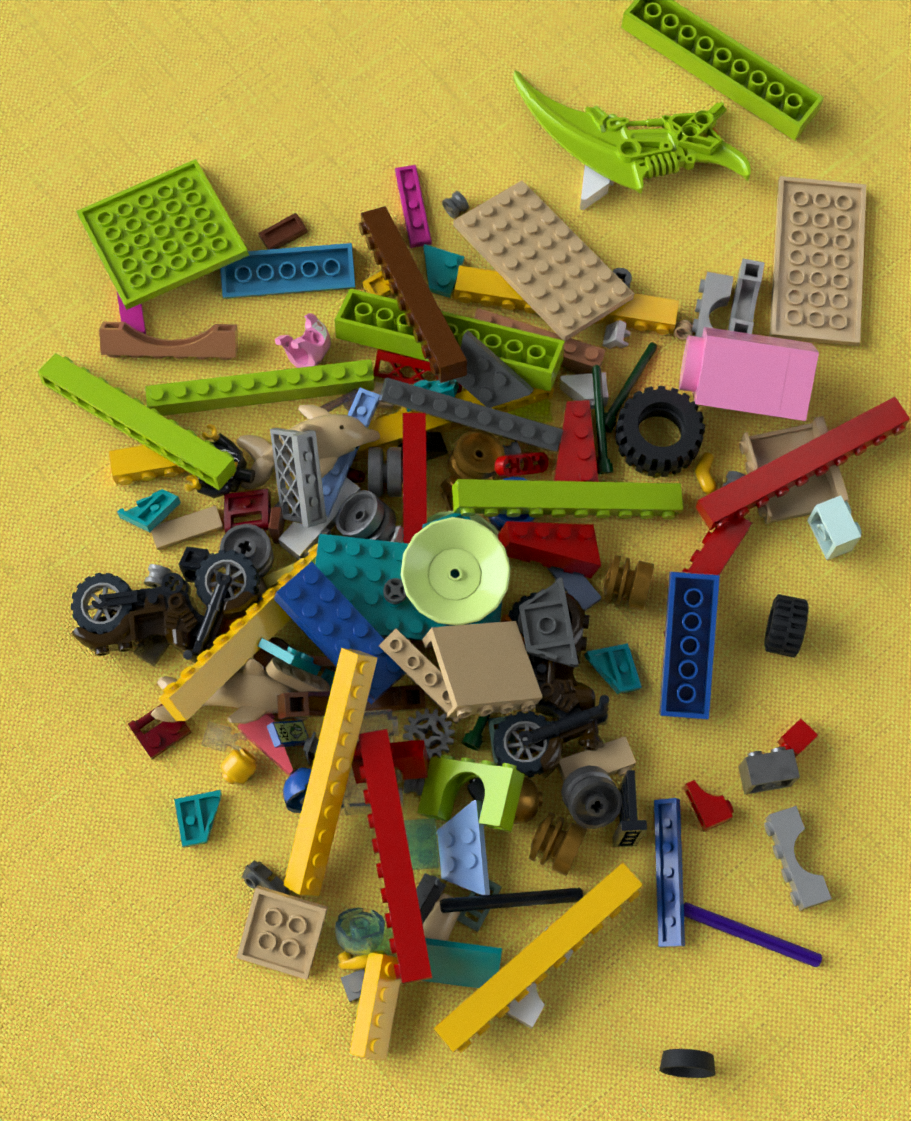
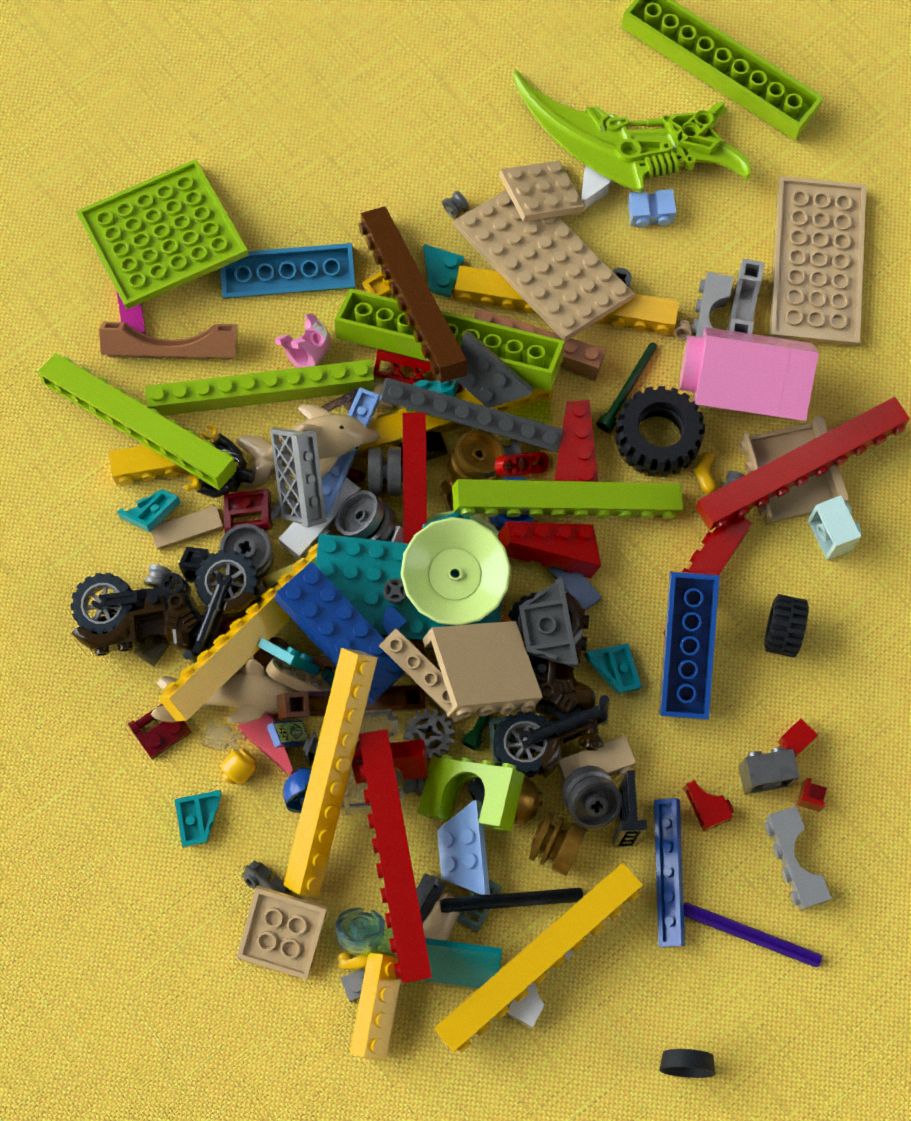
(276, 524): copper tile -> none
(283, 232): copper tile -> none
(392, 620): none -> blue tile
(413, 206): dark pink tile -> none
(422, 843): clear light blue plate -> none
(541, 191): none -> tan plate
(580, 387): white slope -> none
(604, 465): dark green piece -> none
(615, 334): white tile -> none
(628, 583): pearl gold wheel -> none
(651, 208): none -> light blue brick
(811, 796): none -> red panel

